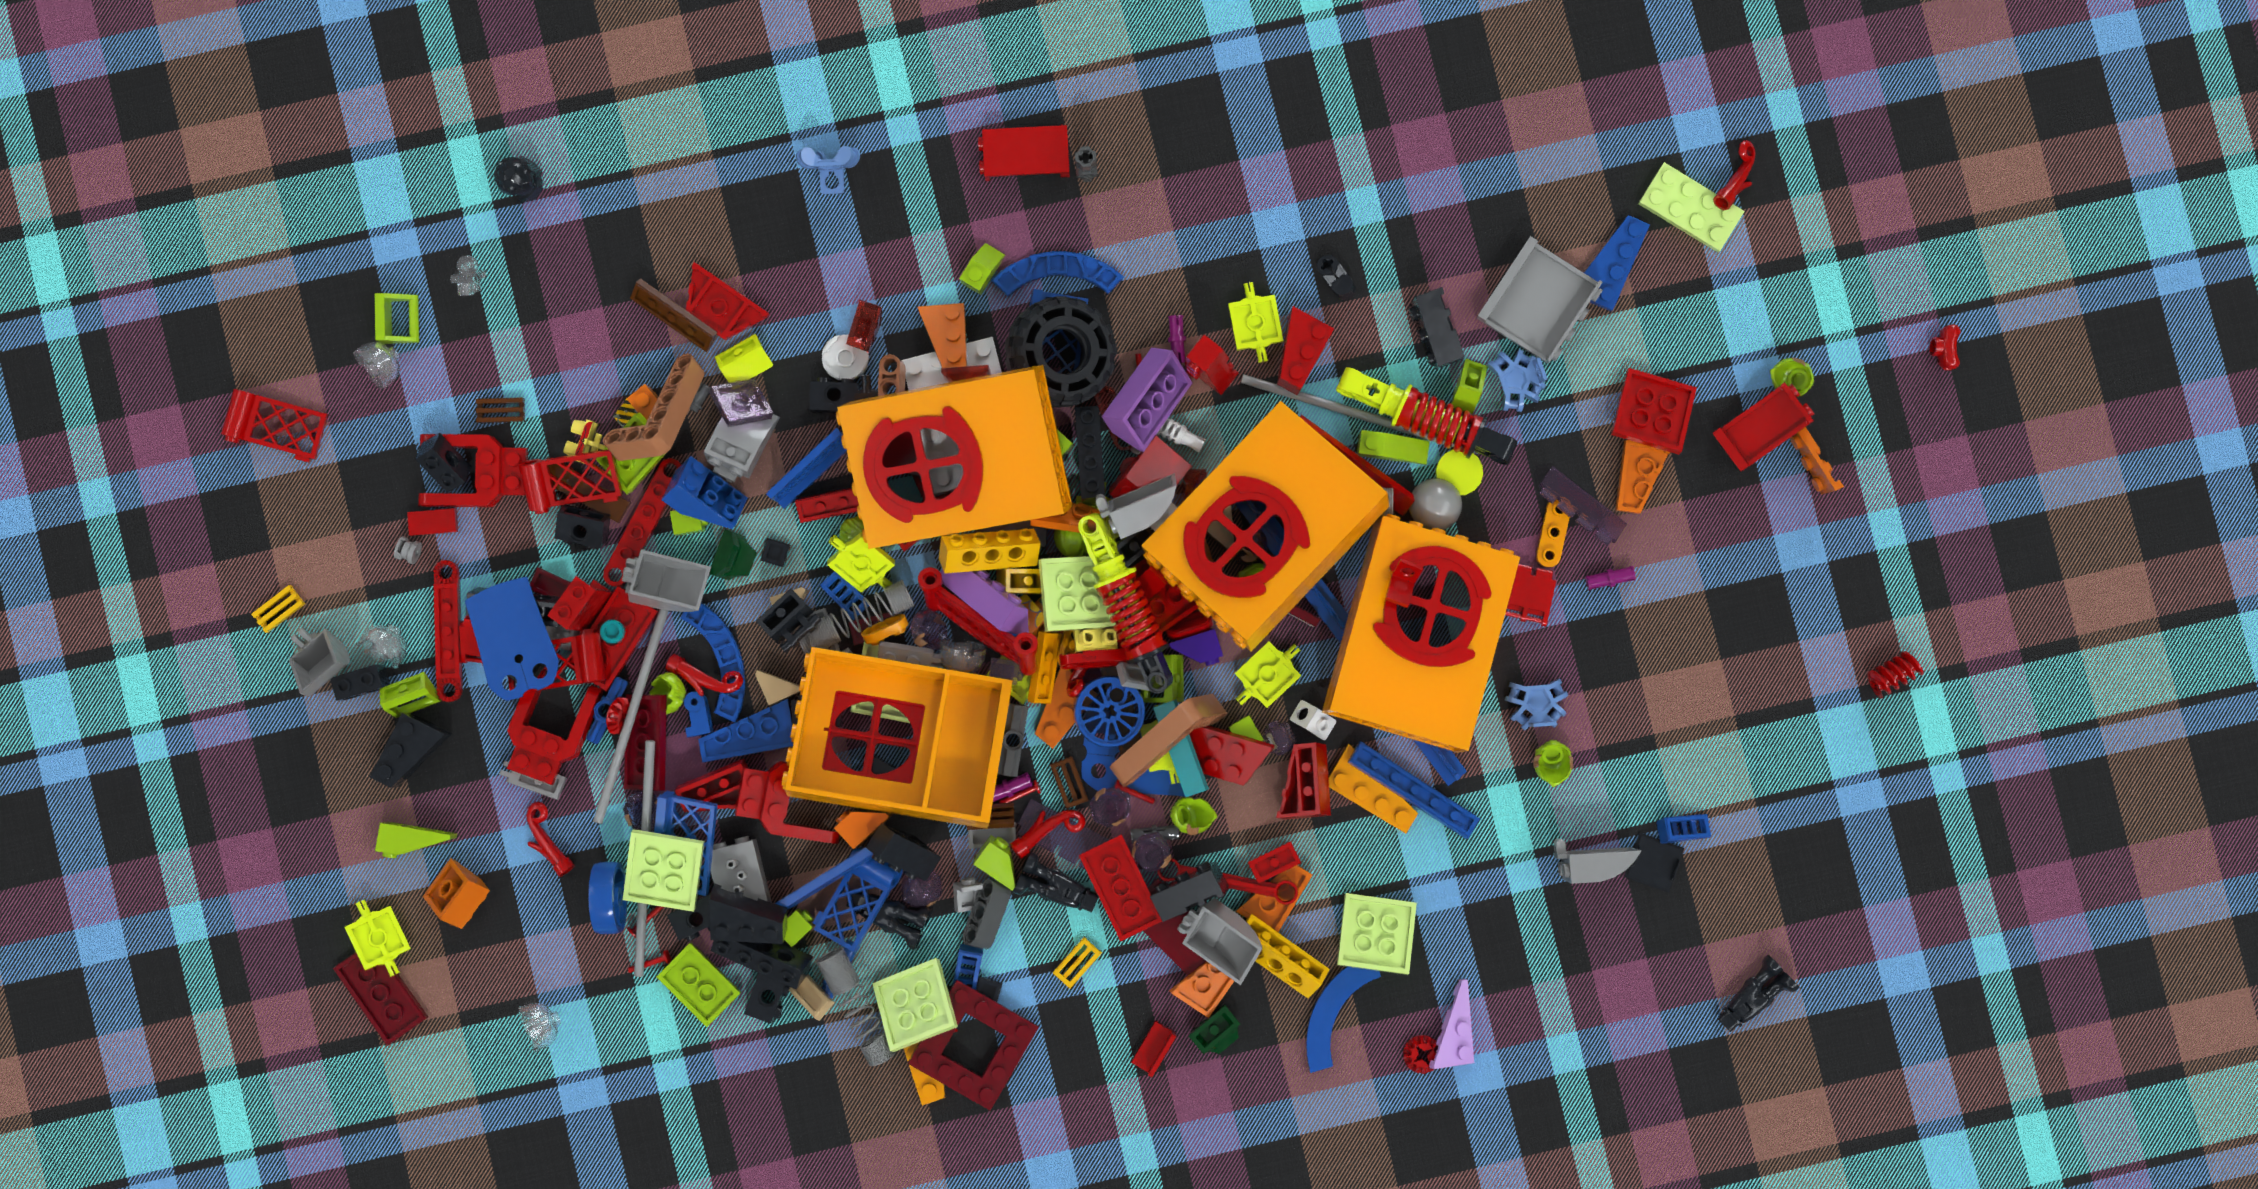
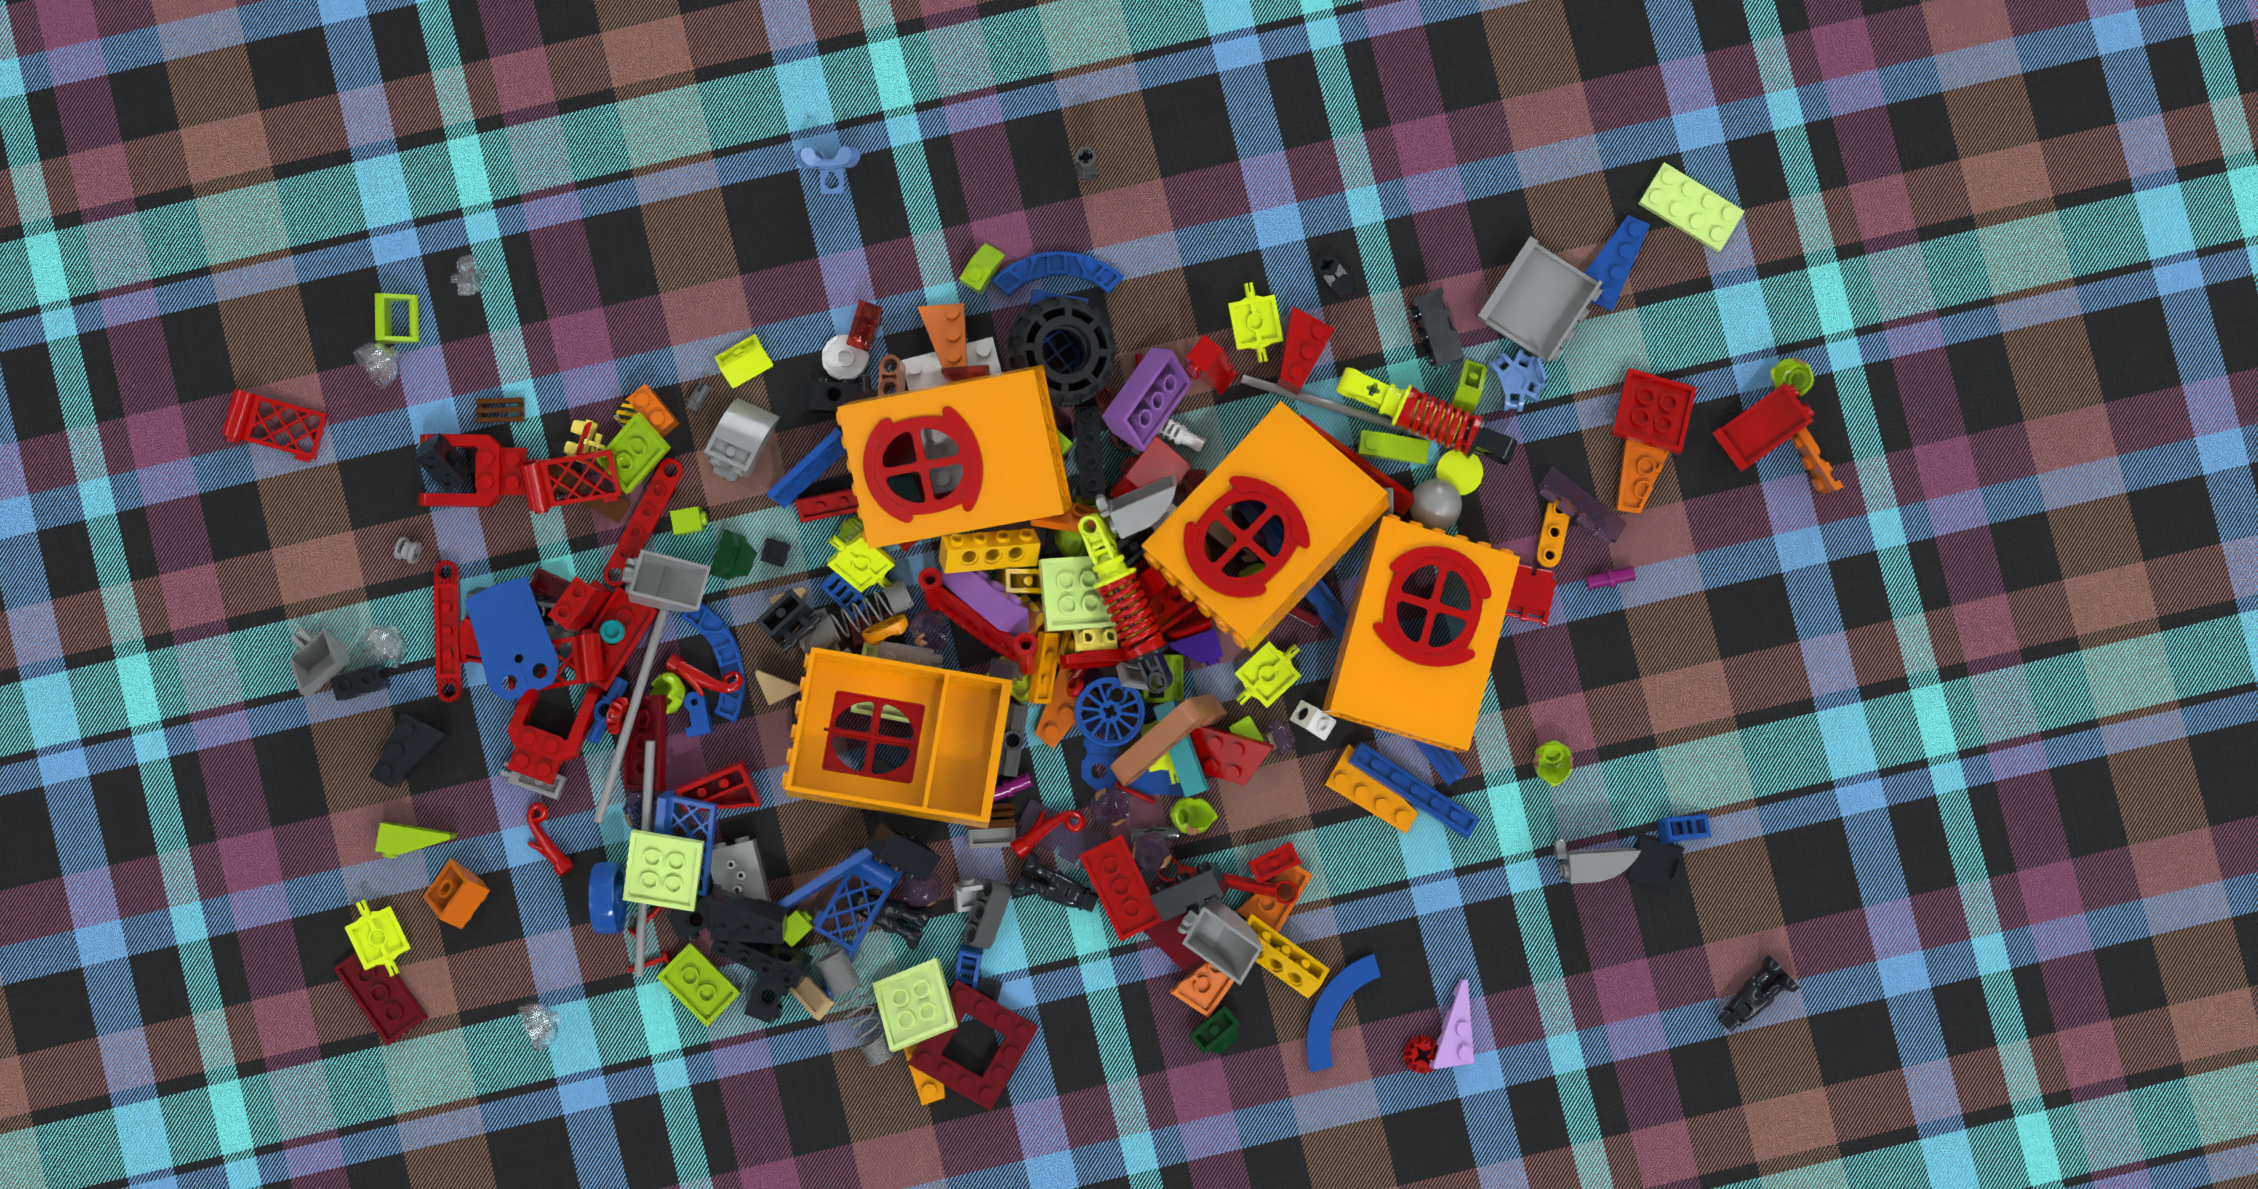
(262, 620): yellow tile -> none
(408, 690): lime tile -> none
(432, 522): red tile -> none
(519, 177): black helmet -> none
(594, 522): black brick -> none
(665, 419): nougat beam -> none
(673, 315): reddish brown tile -> none
(704, 495): blue slope -> none
(721, 305): red wing -> none
(741, 402): clear purple plate -> none
(754, 734): blue wing -> none
(764, 799): red plate -> none
(859, 825): orange slope -> none
(962, 656): clear cylinder -> none
(997, 861): lime slope -> none
(1022, 793): red pin -> none
(1024, 151): red panel -> none
(1076, 801): reddish brown tile -> none
(1090, 946): yellow tile -> none
(1154, 1048): red panel -> none
(1177, 337): magenta pin -> none
(1307, 783): red wedge -> none
(1376, 933): yellowish green plate -> none
(1402, 584): red bracket -> none
(1538, 702): medium blue piece -> none
(1727, 195): red plant -> none
(1892, 672): red piece -> none
(1946, 347): red piece -> none

